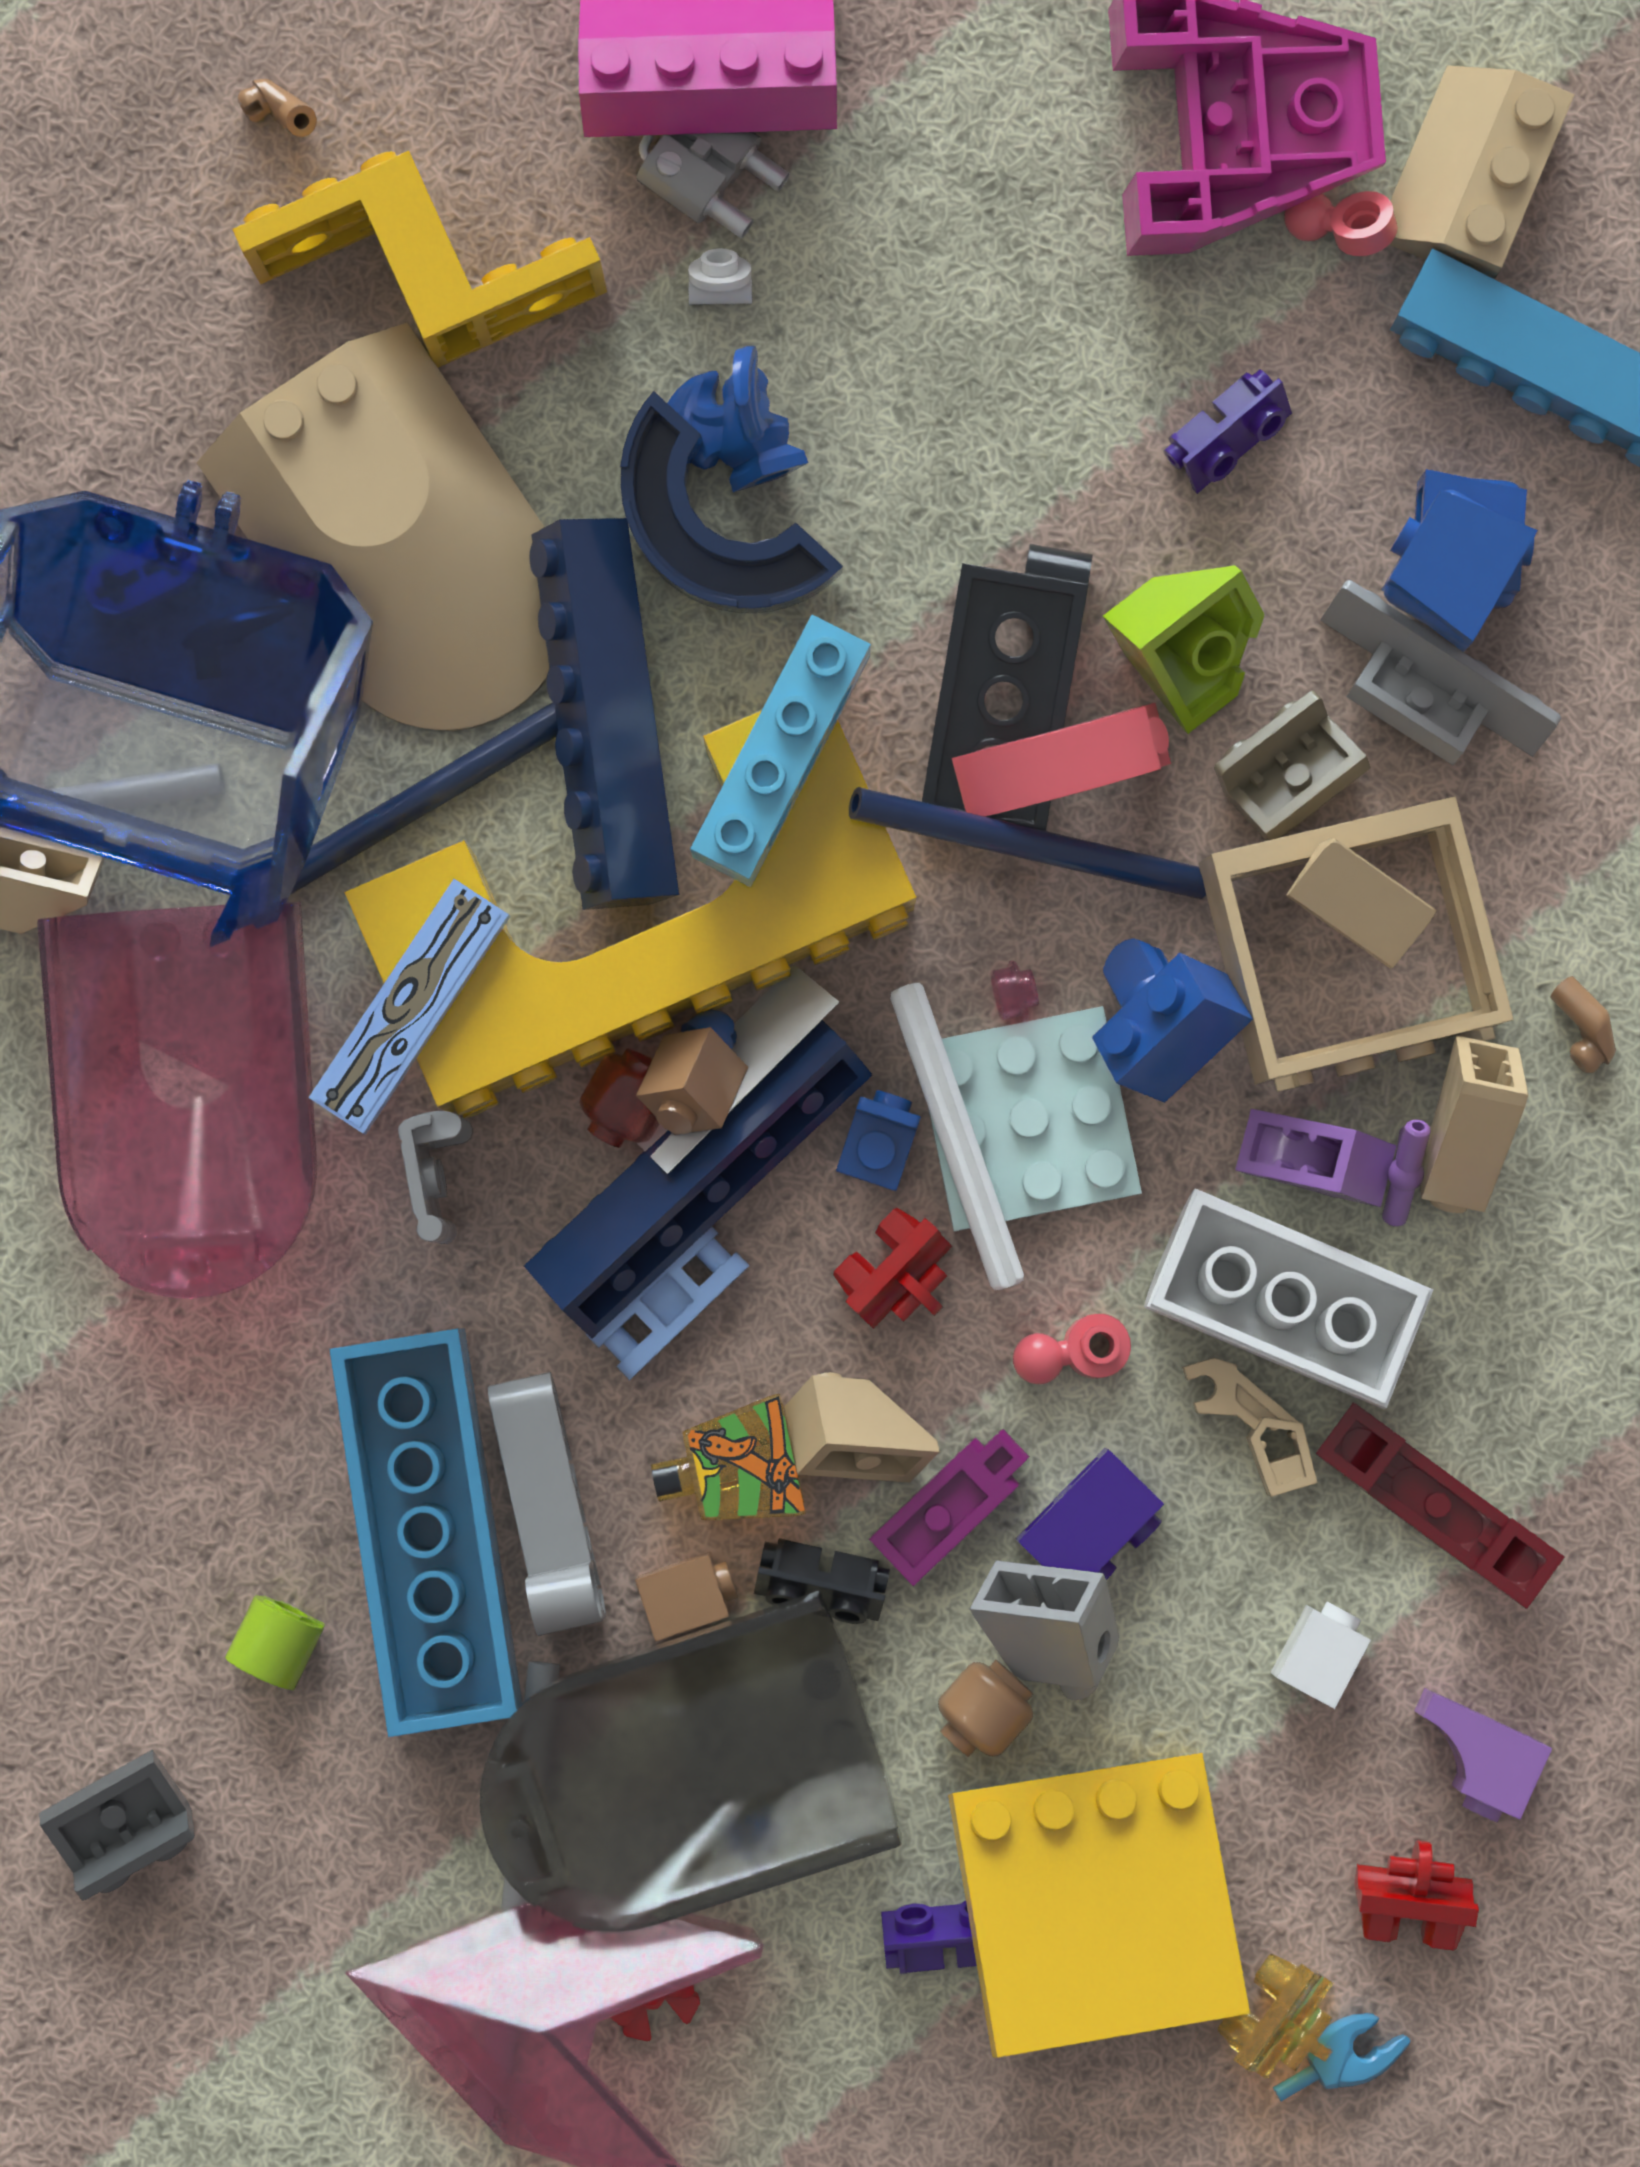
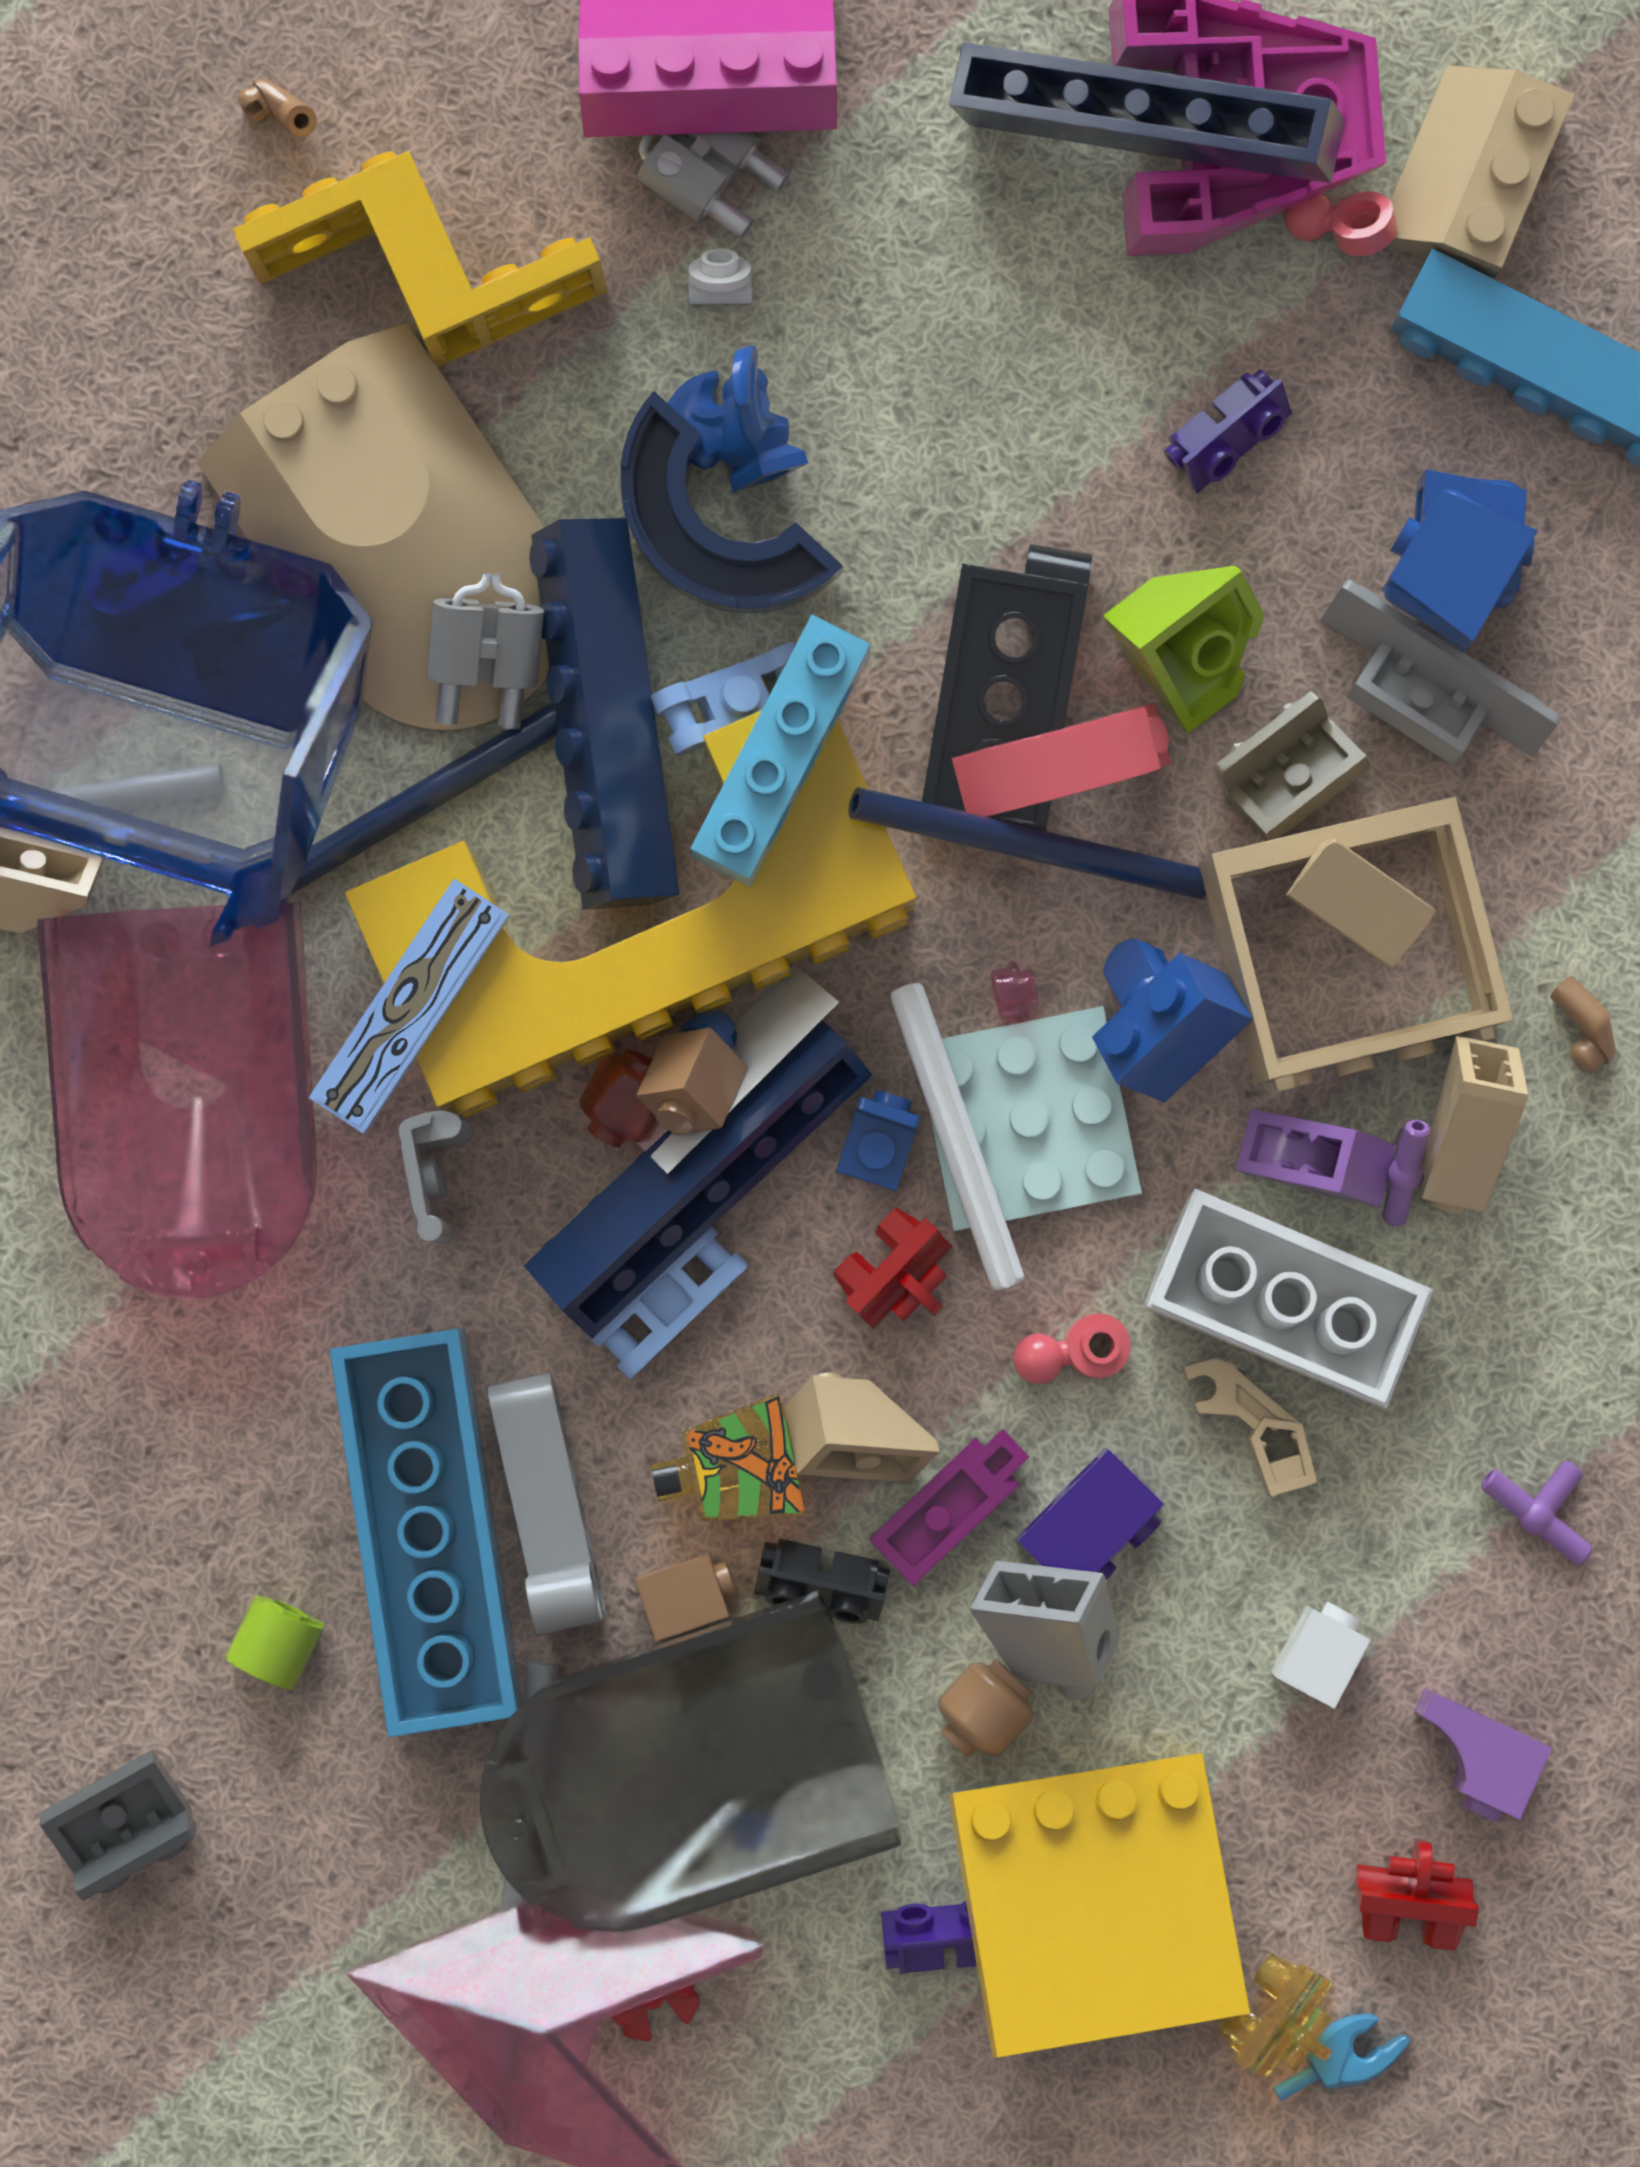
(484, 645): none -> light grey piece
(721, 695): none -> light blue plate
(1148, 112): none -> dark blue brick
(1439, 1506): dark red slope -> none
(1538, 1513): none -> medium lavender piece

